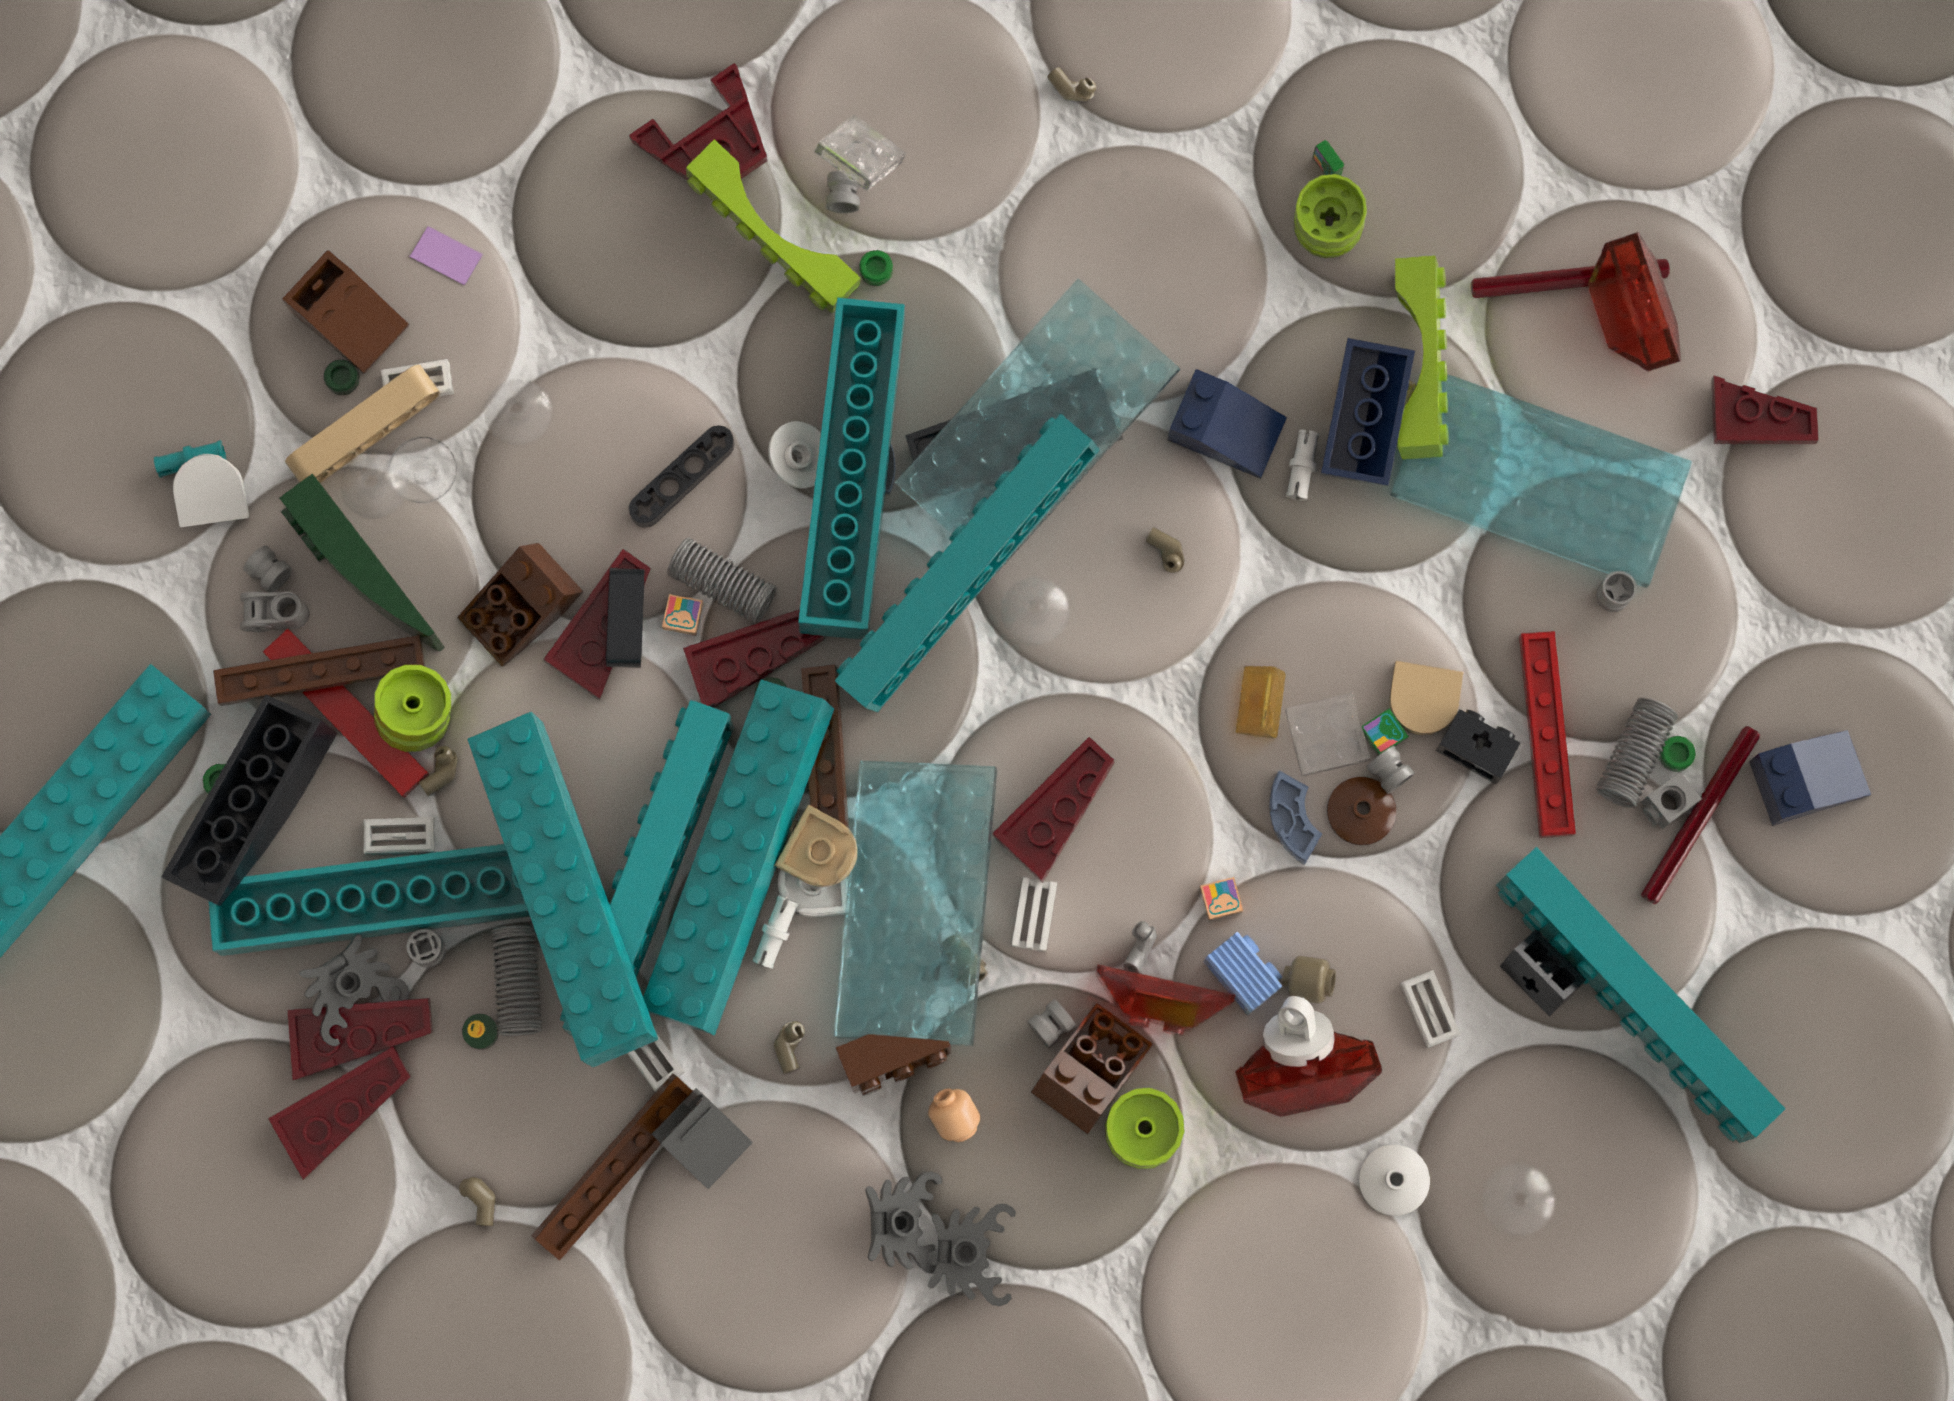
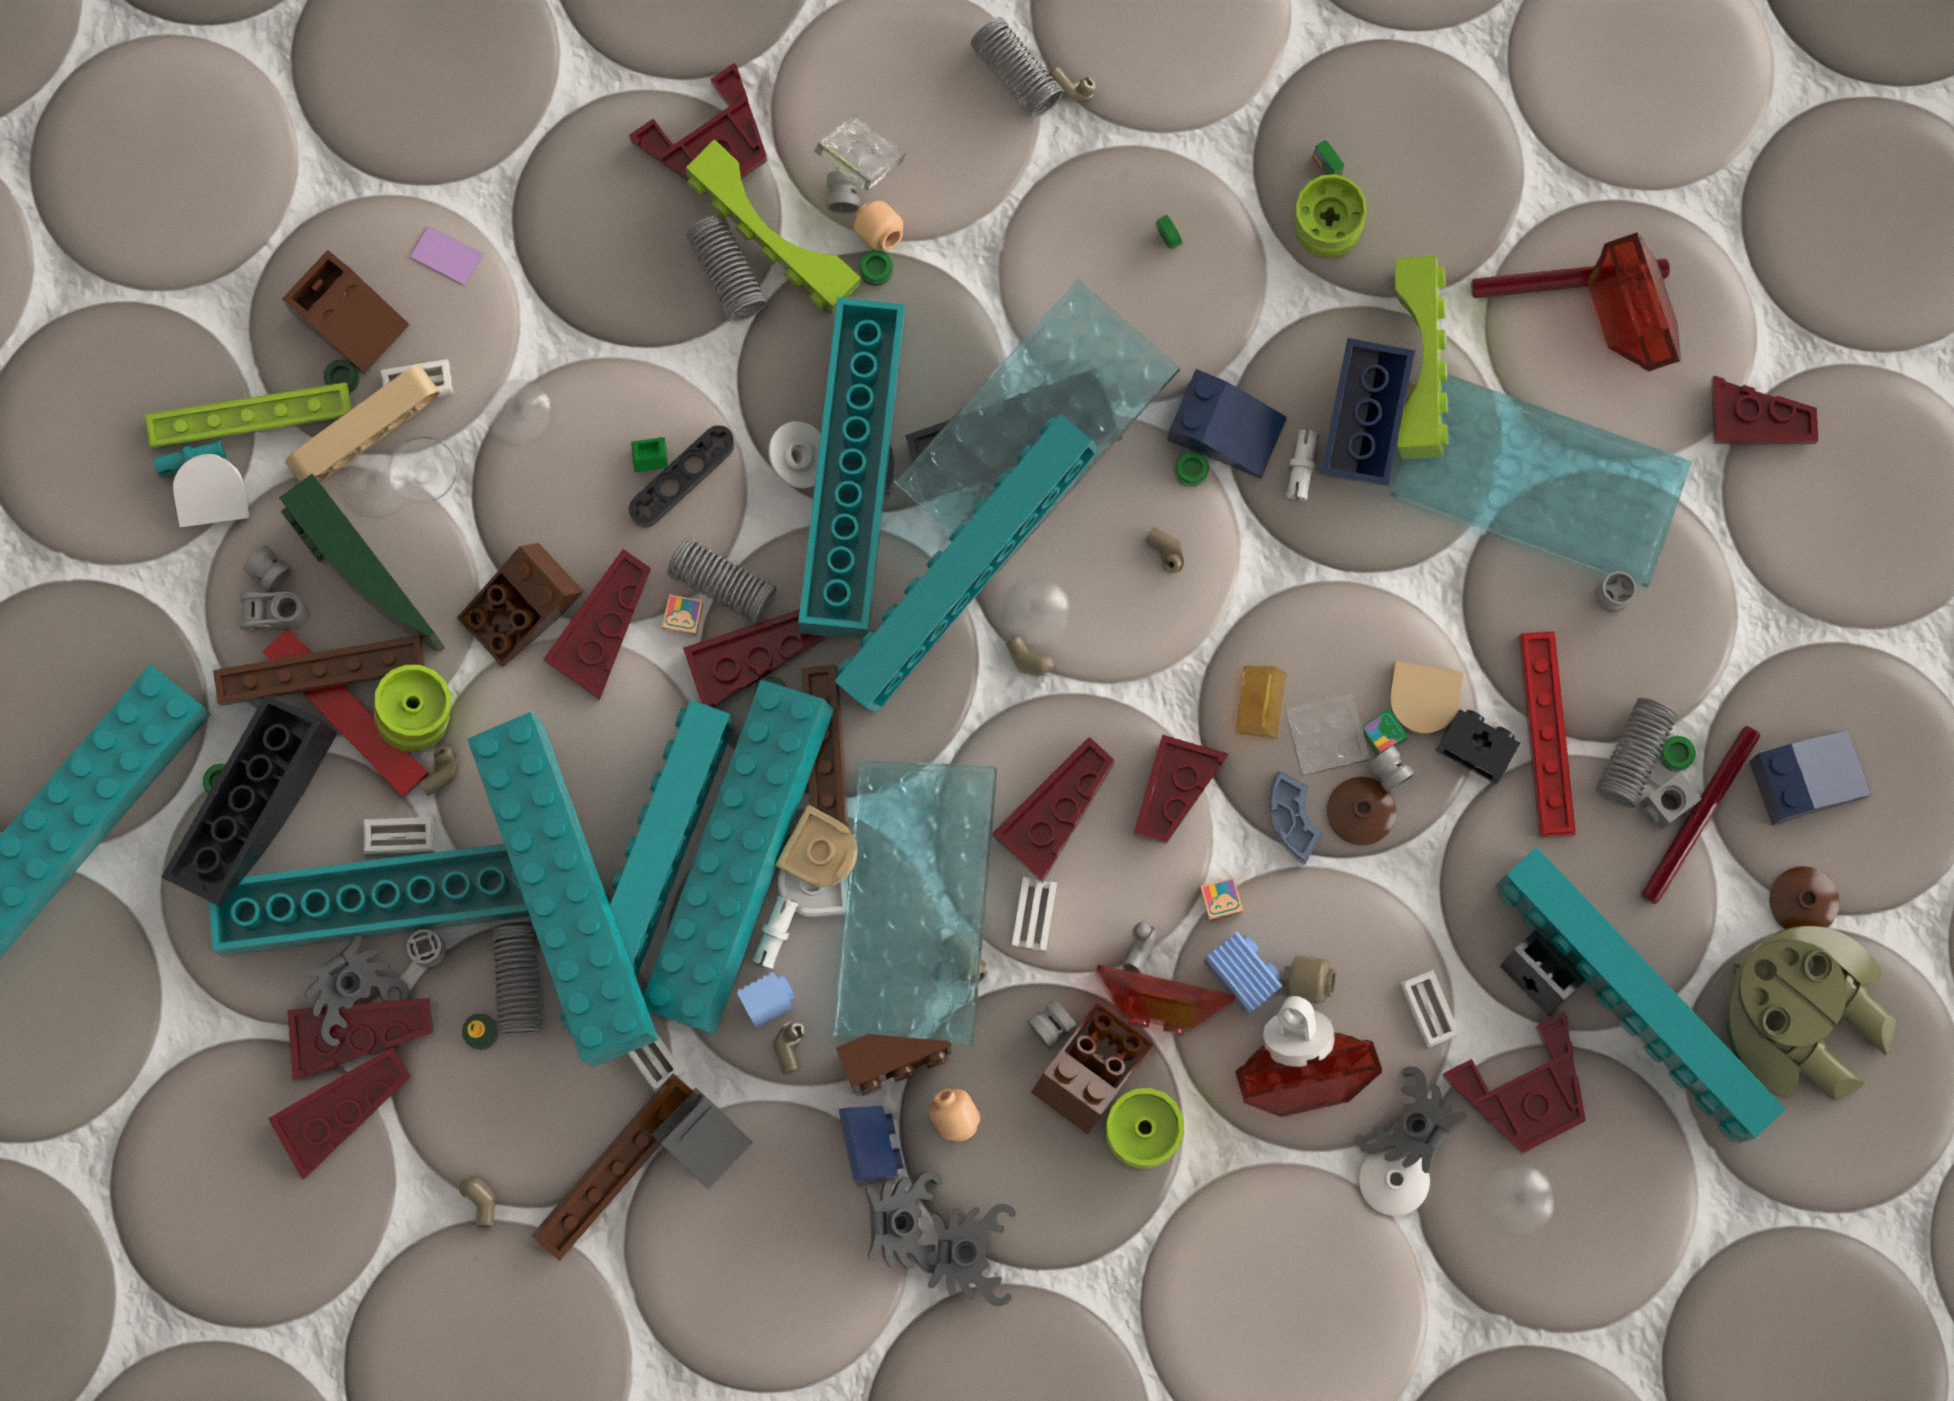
(247, 415): none -> lime tile
(625, 617): black beam -> none
(649, 454): none -> green tile
(737, 309): none -> light grey piece
(767, 998): none -> light blue brick
(869, 1144): none -> dark blue slope
(878, 225): none -> light nougat head
(994, 35): none -> light grey piece
(1029, 662): none -> dark tan arm
(1168, 232): none -> green tile
(1174, 786): none -> dark red wing
(1191, 469): none -> green tile
(1420, 1128): none -> dark grey animal
(1534, 1104): none -> dark red wing
(1787, 901): none -> reddish brown dish
(1803, 1008): none -> olive piece

